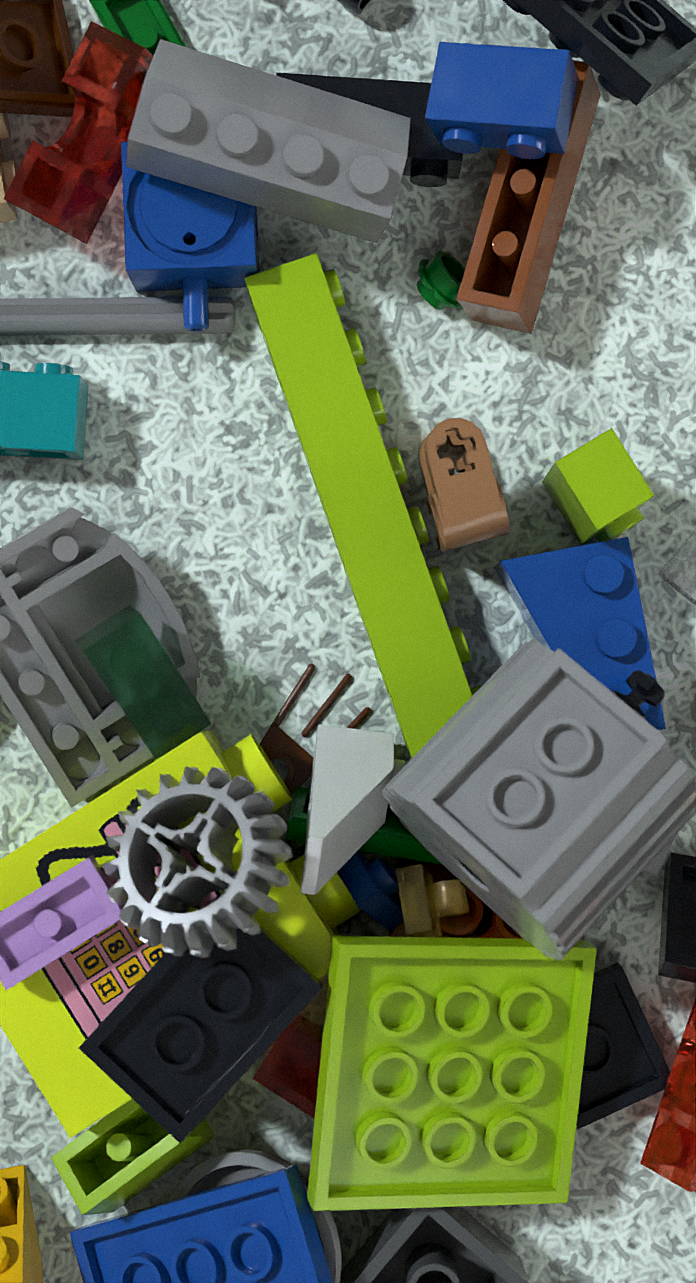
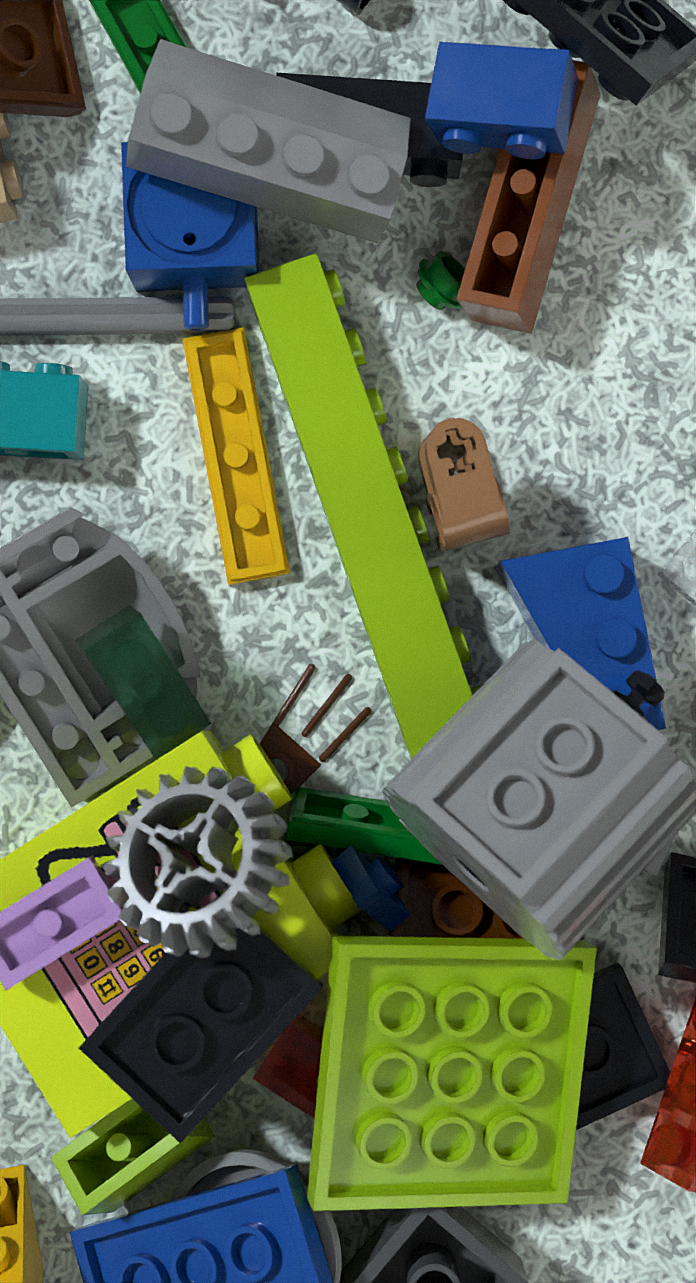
(78, 173): clear red arch -> none
(236, 456): none -> yellow tile
(345, 798): white slope -> none
(426, 902): clear yellow tile -> none
(598, 489): lime brick -> none

